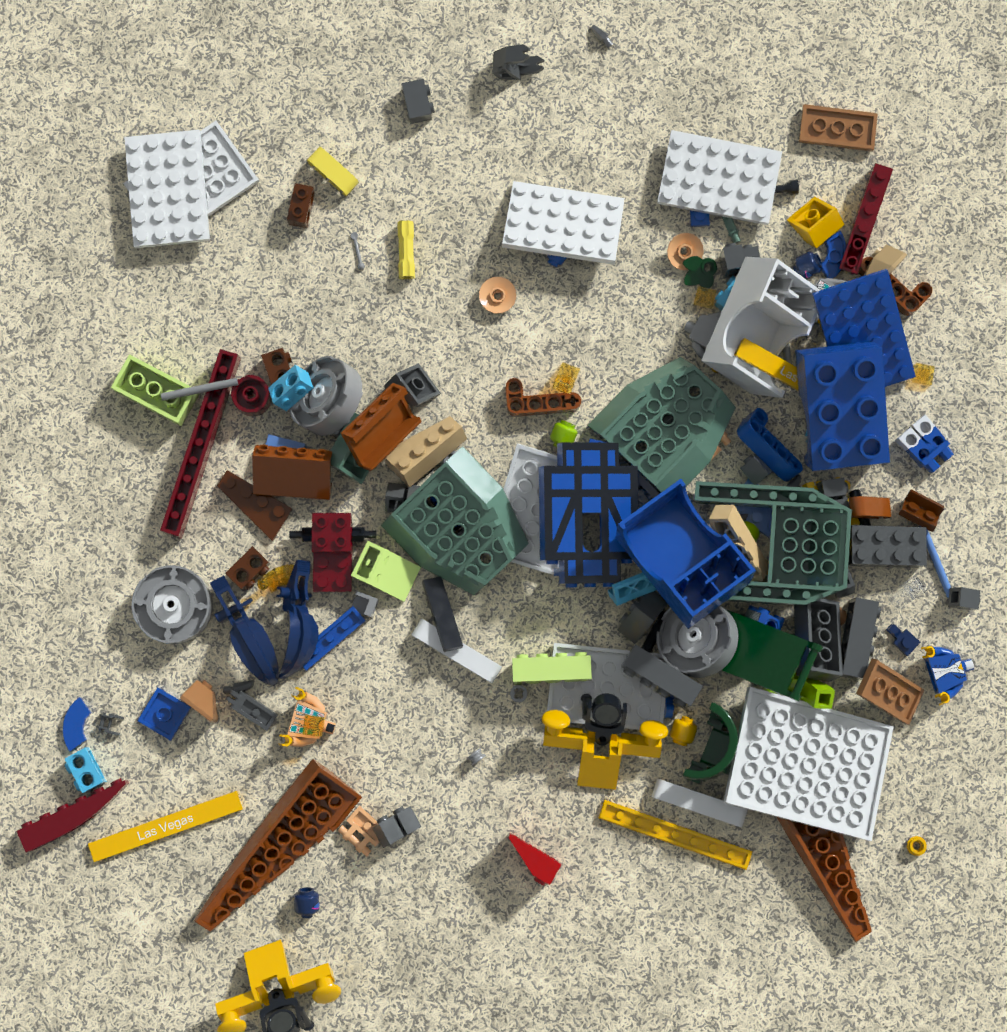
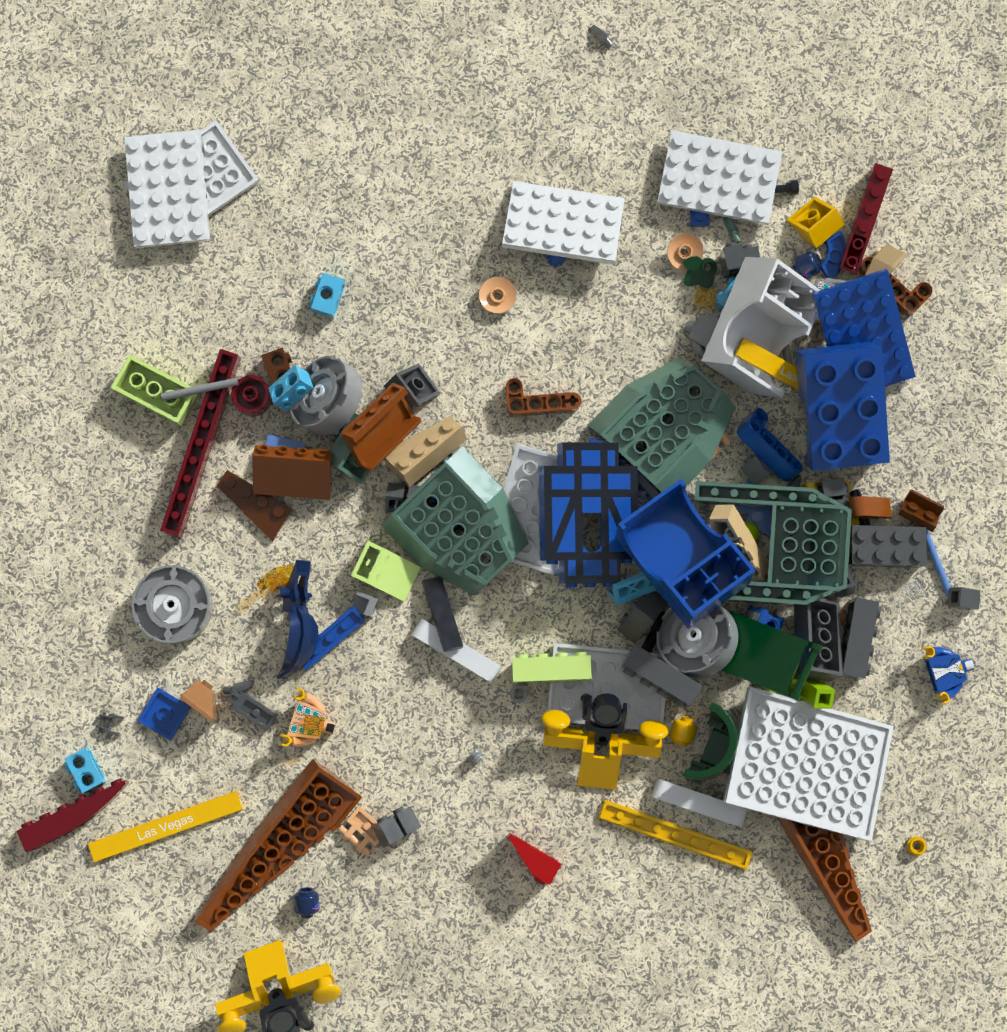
(74, 724): blue tile -> none
(244, 565): reddish brown brick -> none
(247, 636): dark blue piece -> none
(301, 205): reddish brown brick -> none
(329, 306): none -> medium azure brick
(332, 549): dark red piece -> none
(333, 170): light yellow beam -> none
(354, 236): light grey hinge -> none
(406, 253): light yellow axle -> none
(417, 101): dark grey brick -> none
(511, 62): dark grey piece -> none
(563, 432): lime head -> none
(566, 378): clear yellow slope -> none
(669, 708): blue tile -> none
(838, 127): medium nougat plate -> none
(890, 691): medium nougat plate -> none
(903, 640): dark blue plate -> none
(923, 374): clear yellow tile -> none
(924, 443): blue hips -> none

